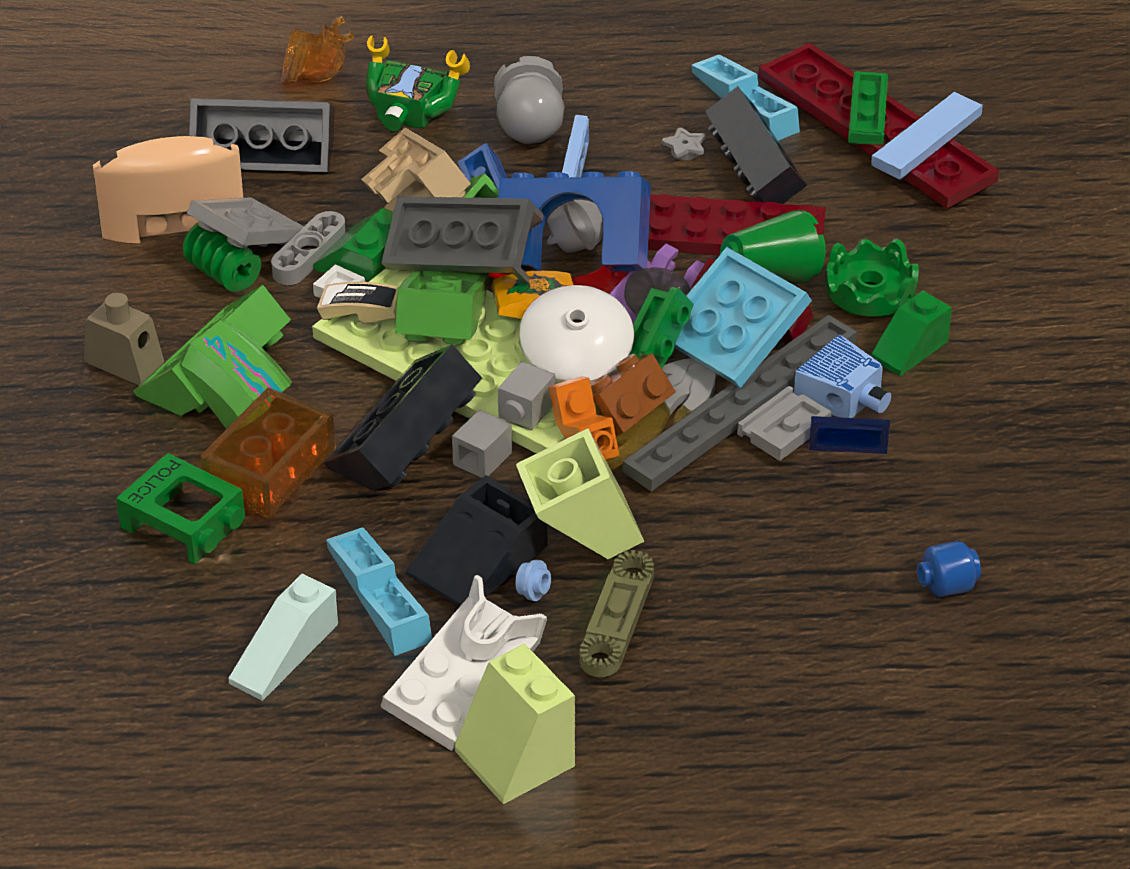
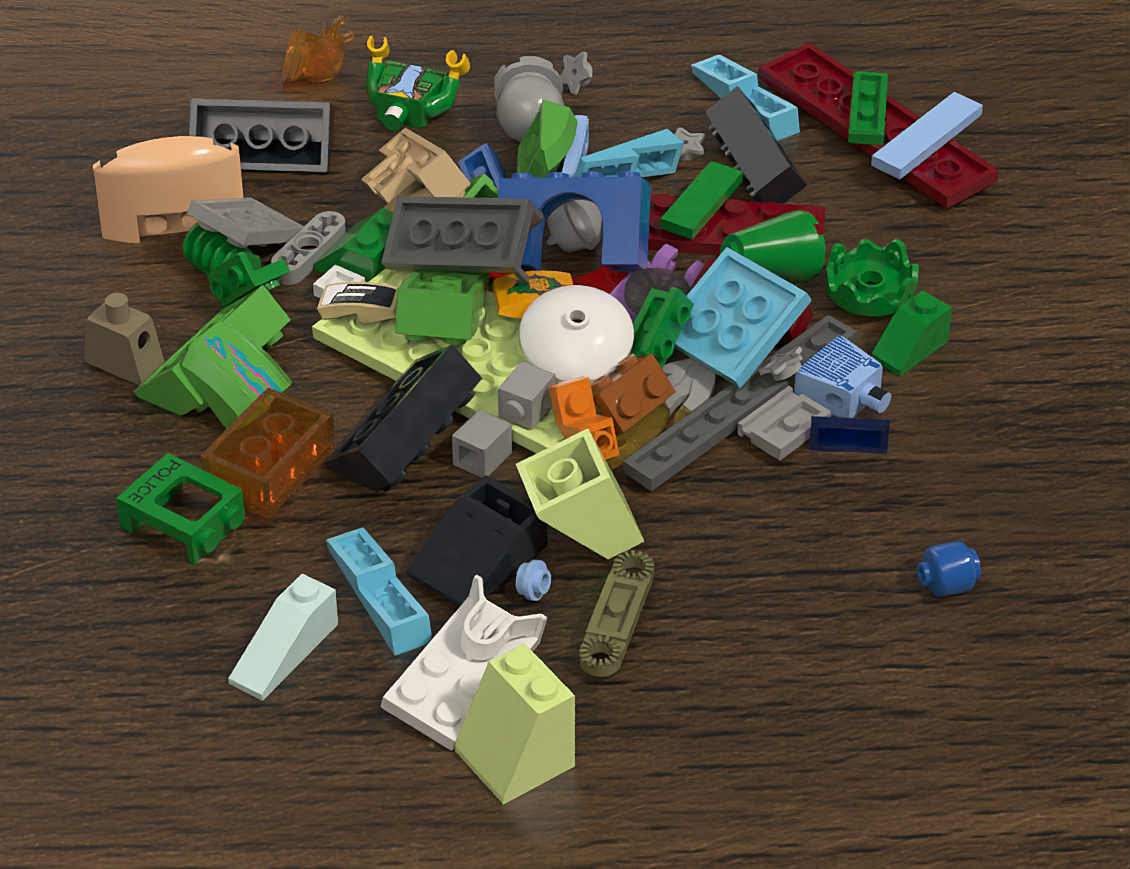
(238, 278): none -> green bracket
(547, 140): none -> bright green slope
(583, 73): none -> light grey plate
(646, 155): none -> medium azure slope
(701, 200): none -> green tile
(783, 364): none -> light grey plate

